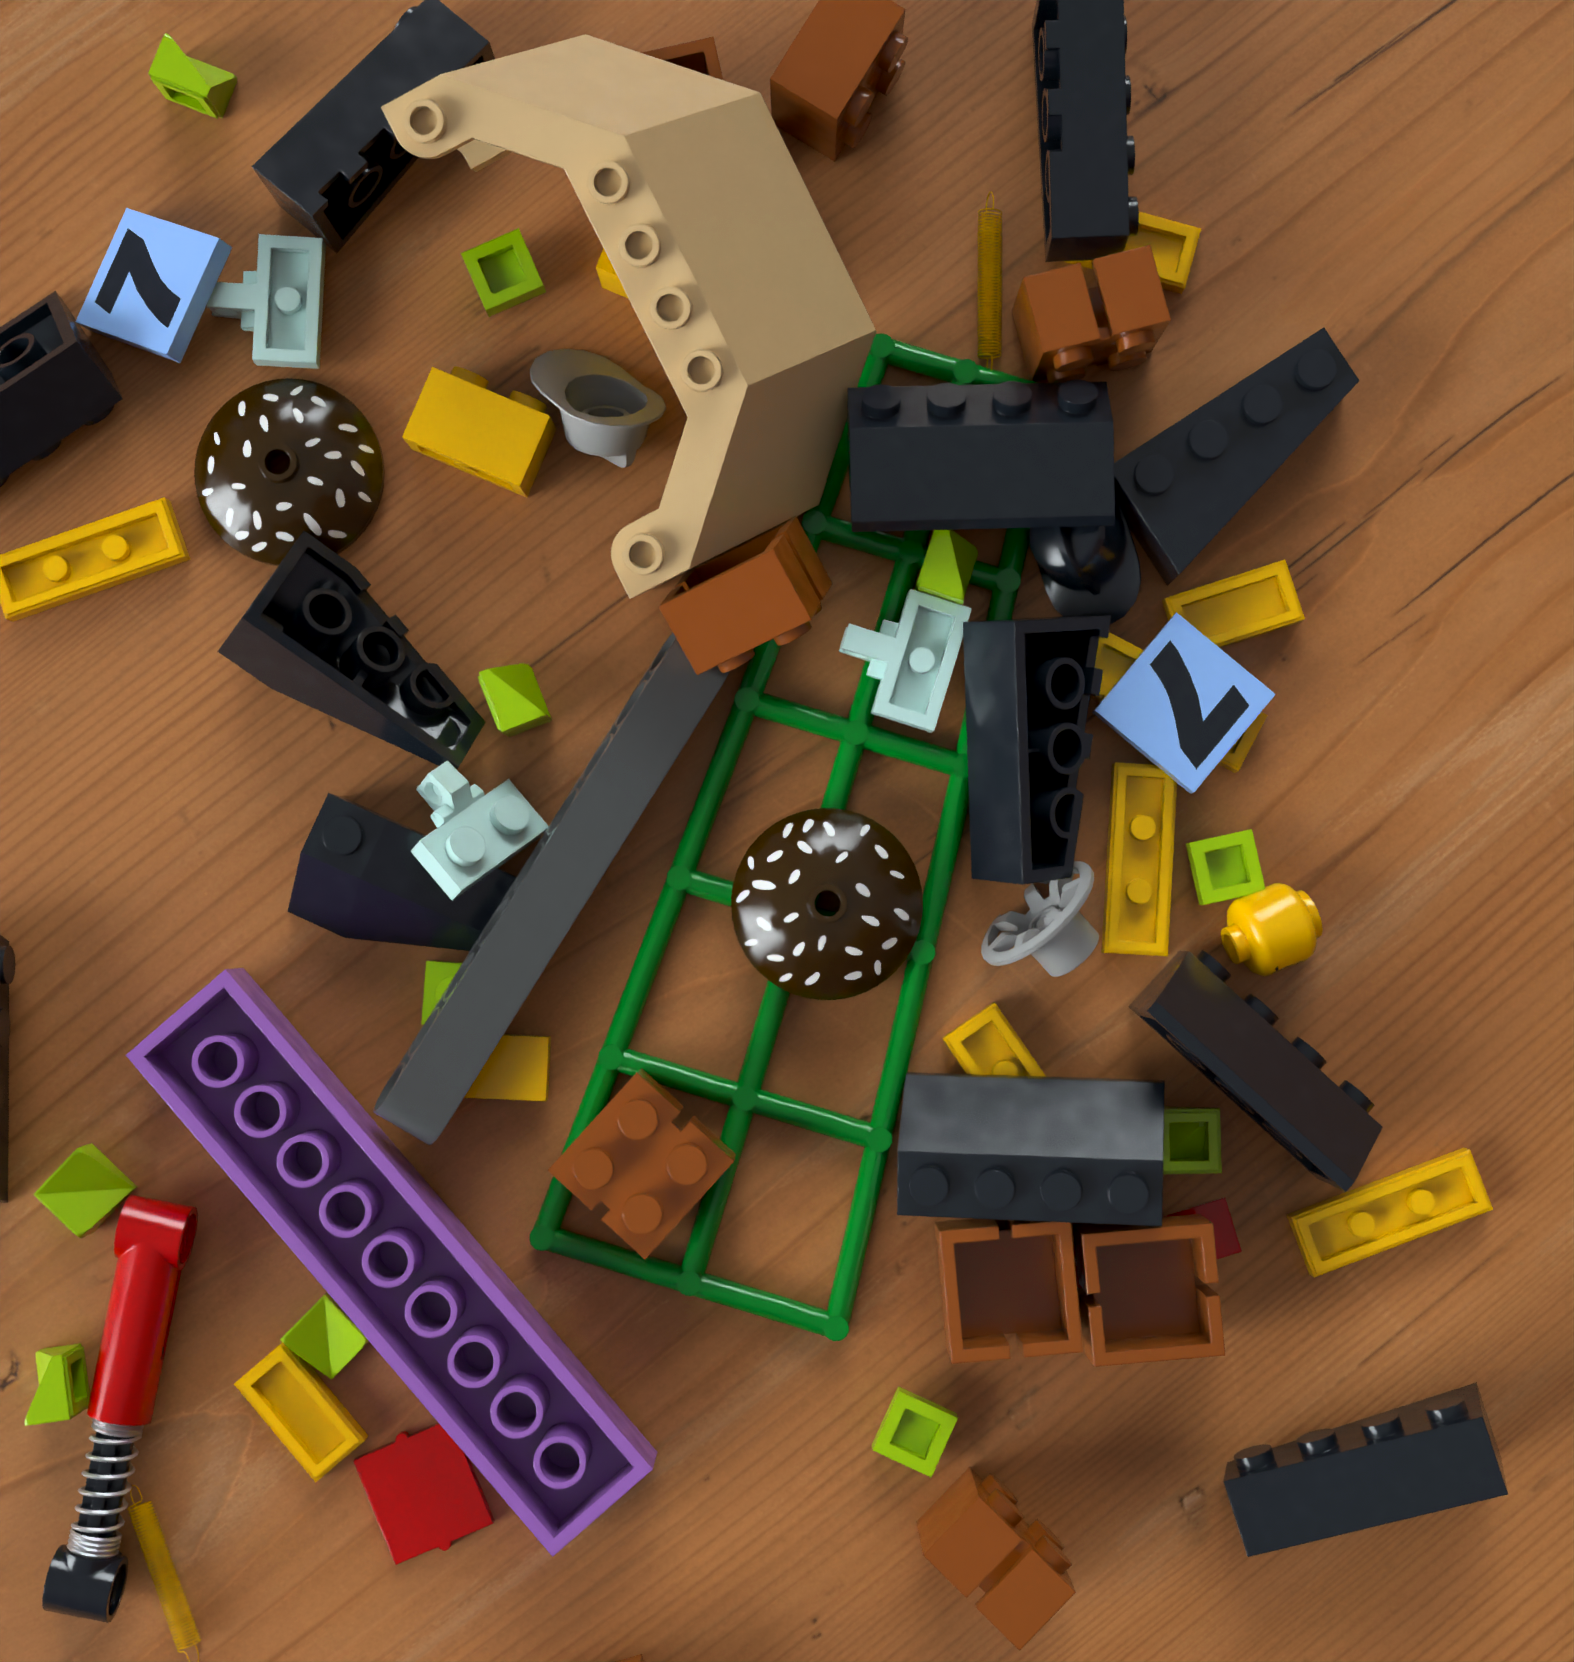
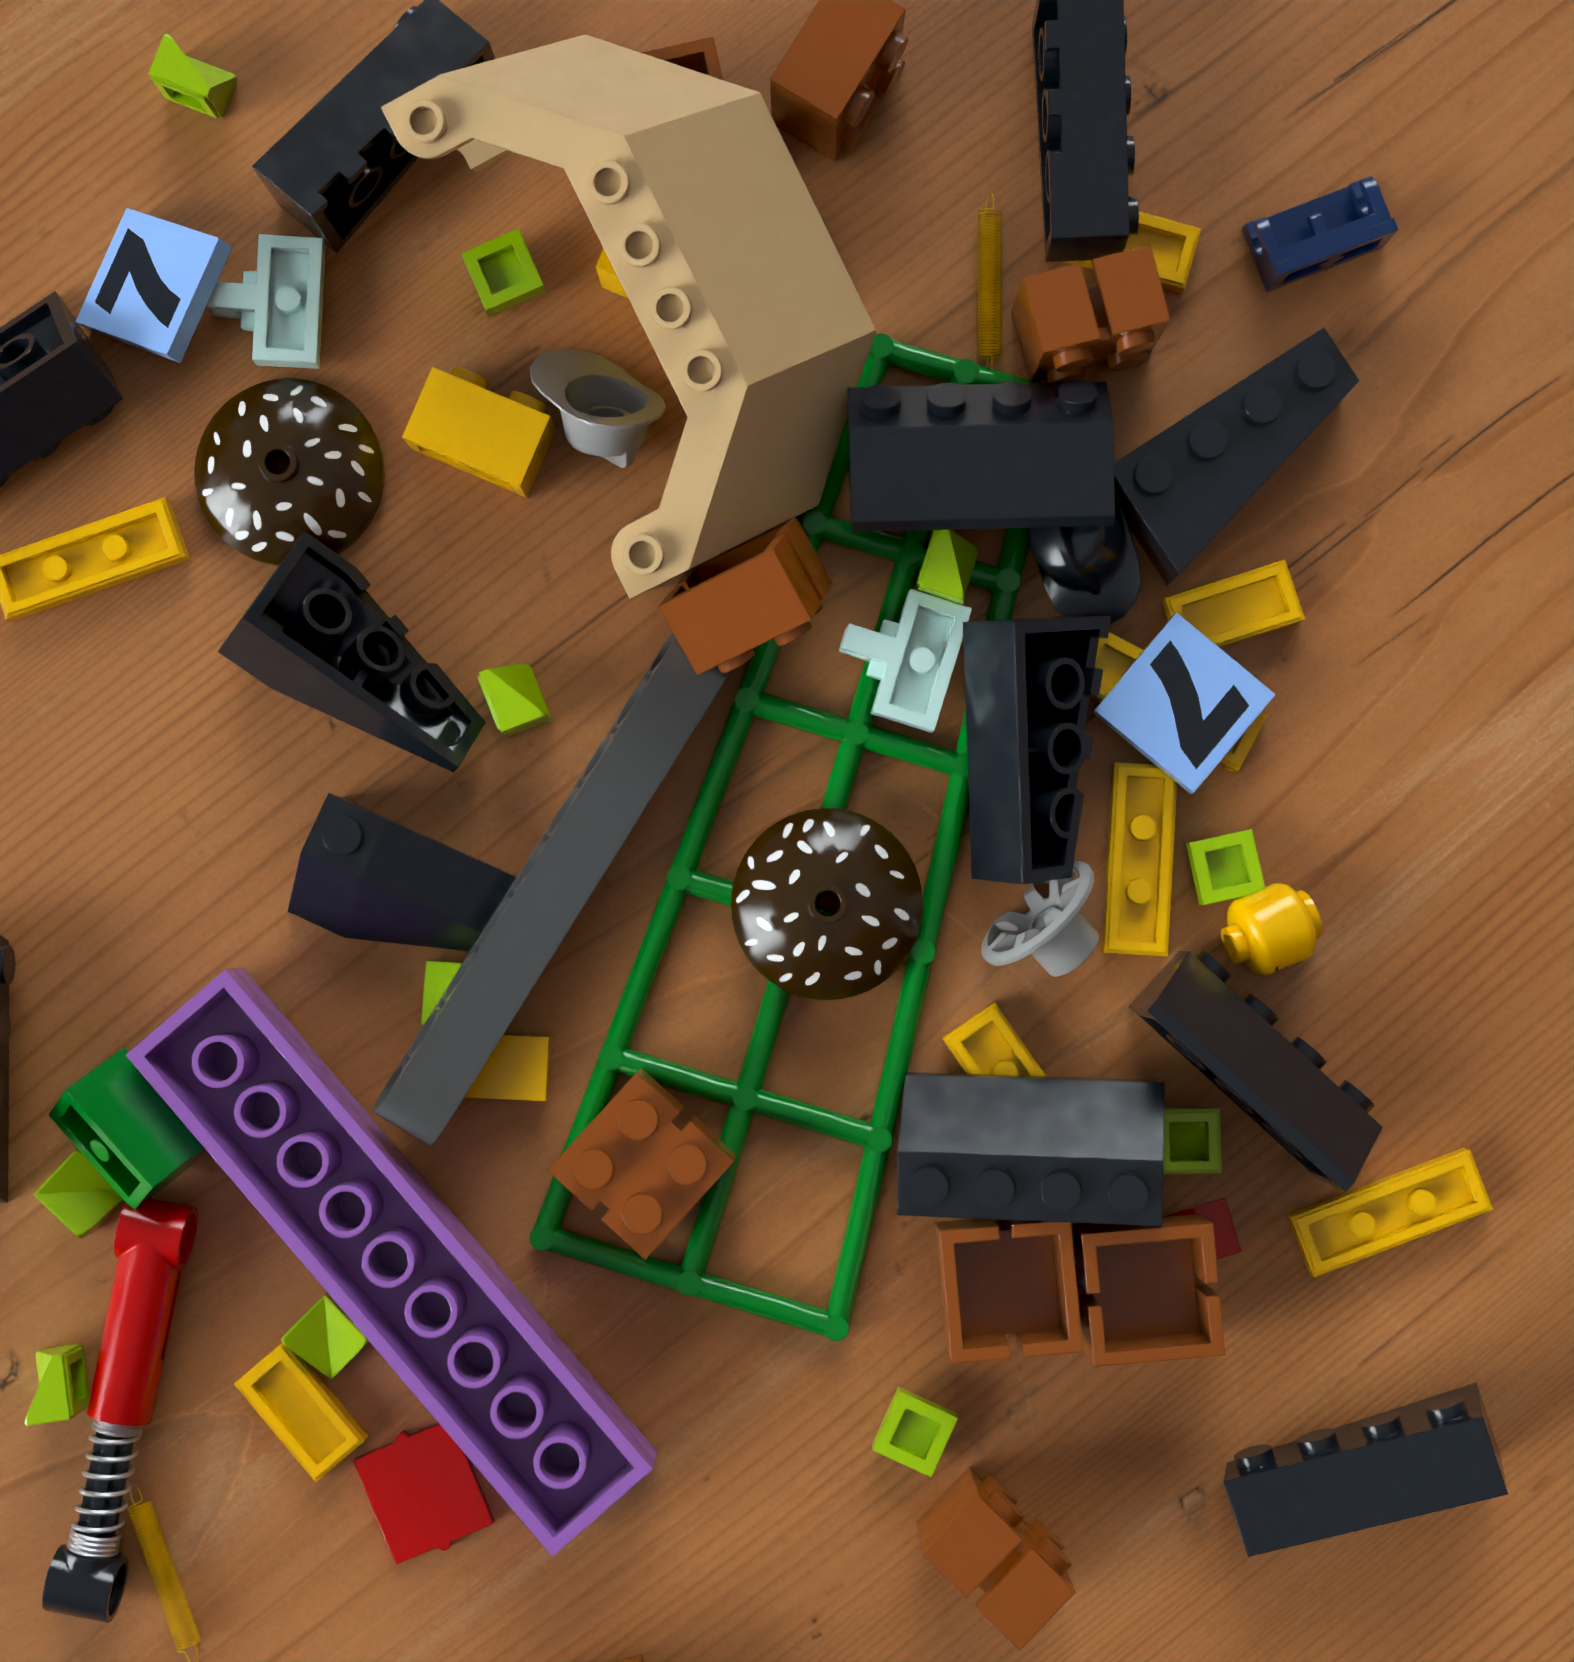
(126, 1129): none -> green brick
(473, 829): light aqua hinge -> none
(1320, 233): none -> dark blue hinge

